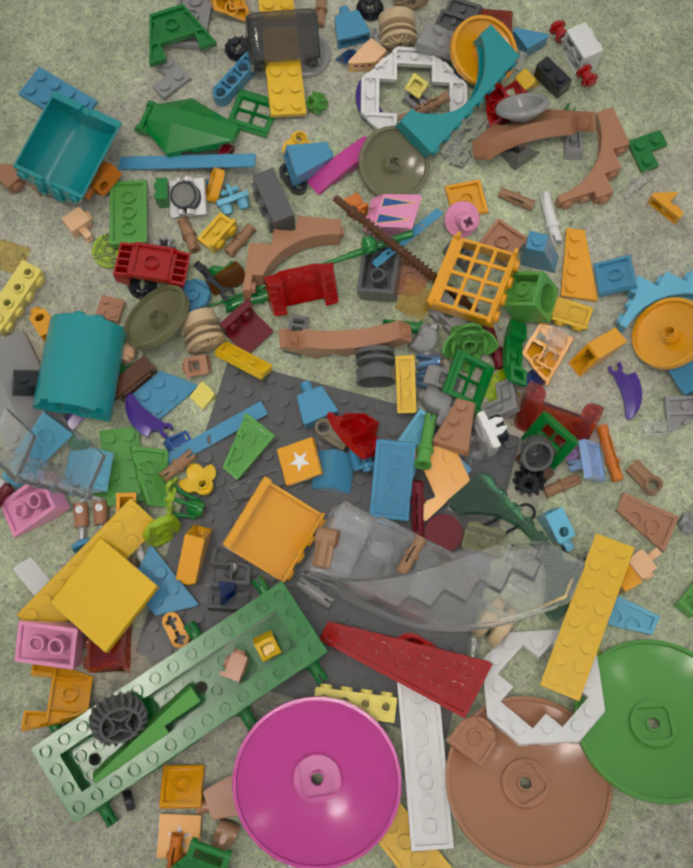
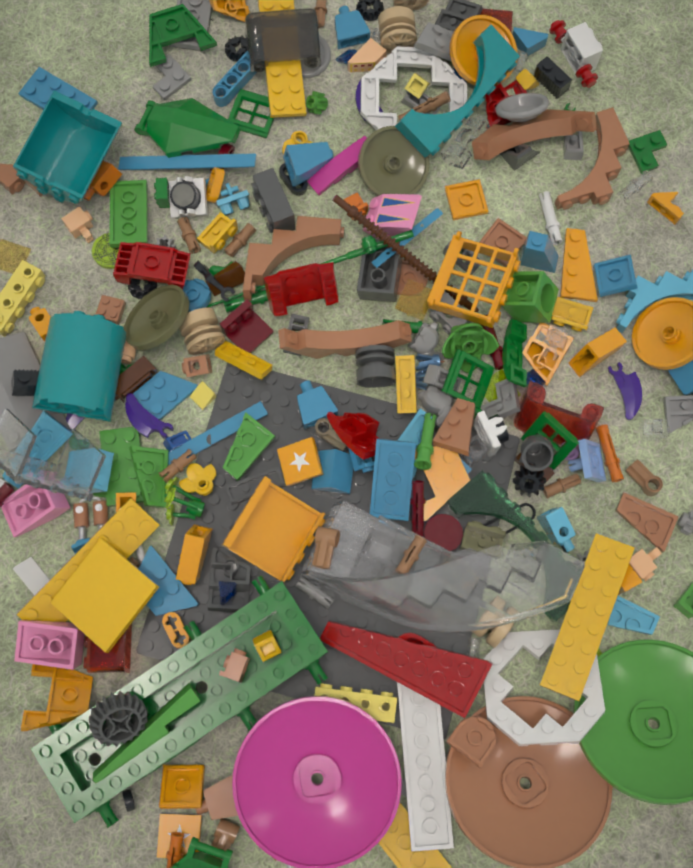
(161, 530): lime tile -> none
(461, 217): bright pink piece -> none
(527, 202): medium nougat pin -> none

